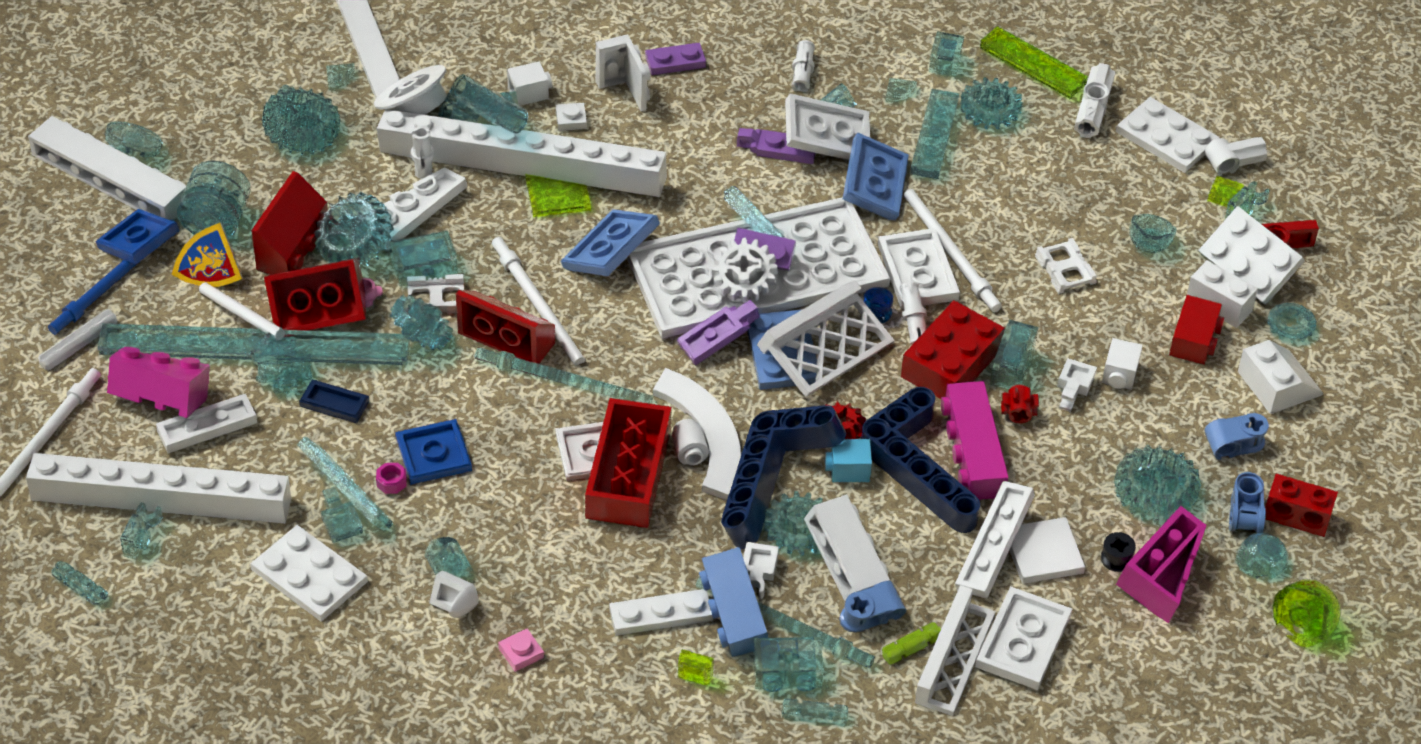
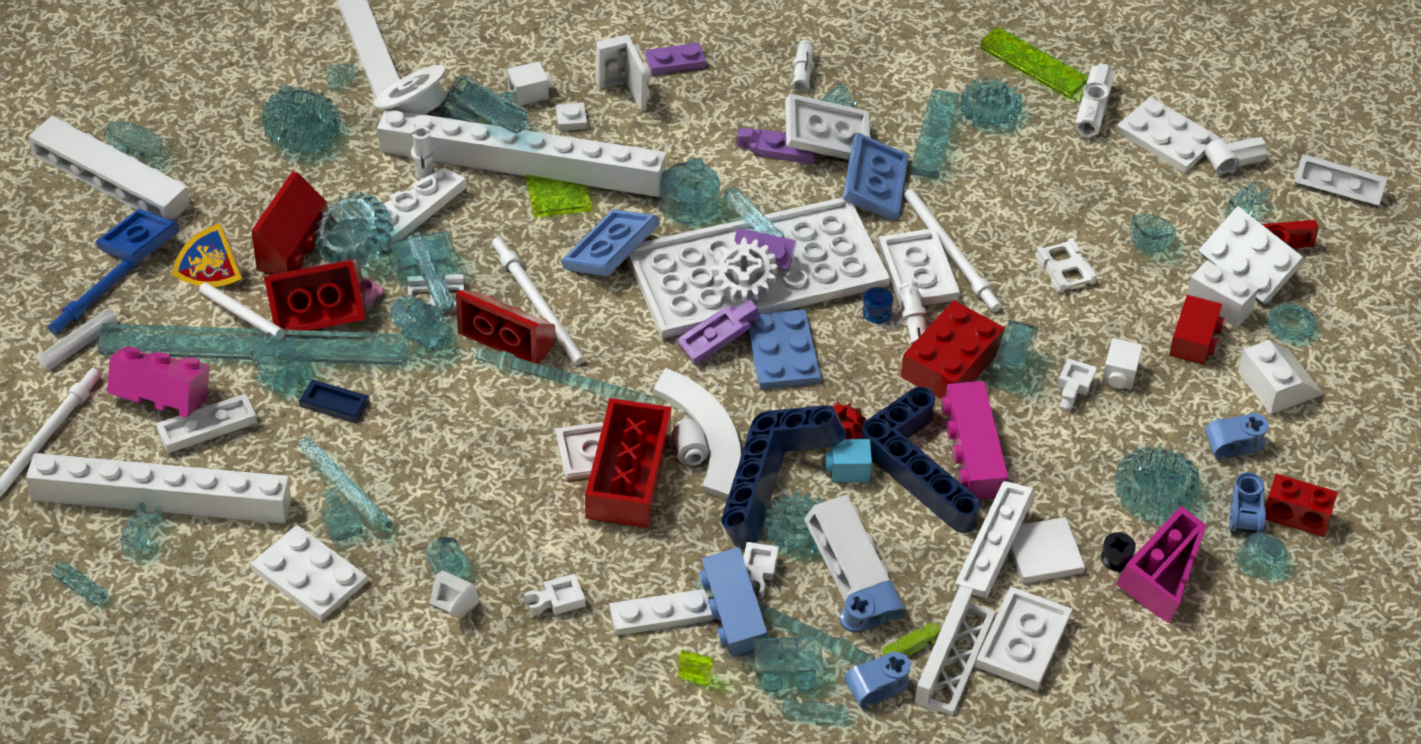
(212, 196): clear light blue wheel -> none
(391, 478): dark pink tile -> none
(430, 272): none -> clear light blue axle
(433, 451): blue tile -> none
(521, 650): bright pink plate -> none
(558, 594): none -> white plate
(690, 193): none -> clear light blue brick
(807, 322): white fence -> none
(876, 679): none -> medium blue piece
(899, 89): clear light blue tile -> none
(946, 54): clear light blue brick -> none
(1019, 404): red gear -> none
(1223, 191): clear neon green tile -> none
(1307, 606): clear neon green cylinder -> none
(1340, 179): none -> white plate

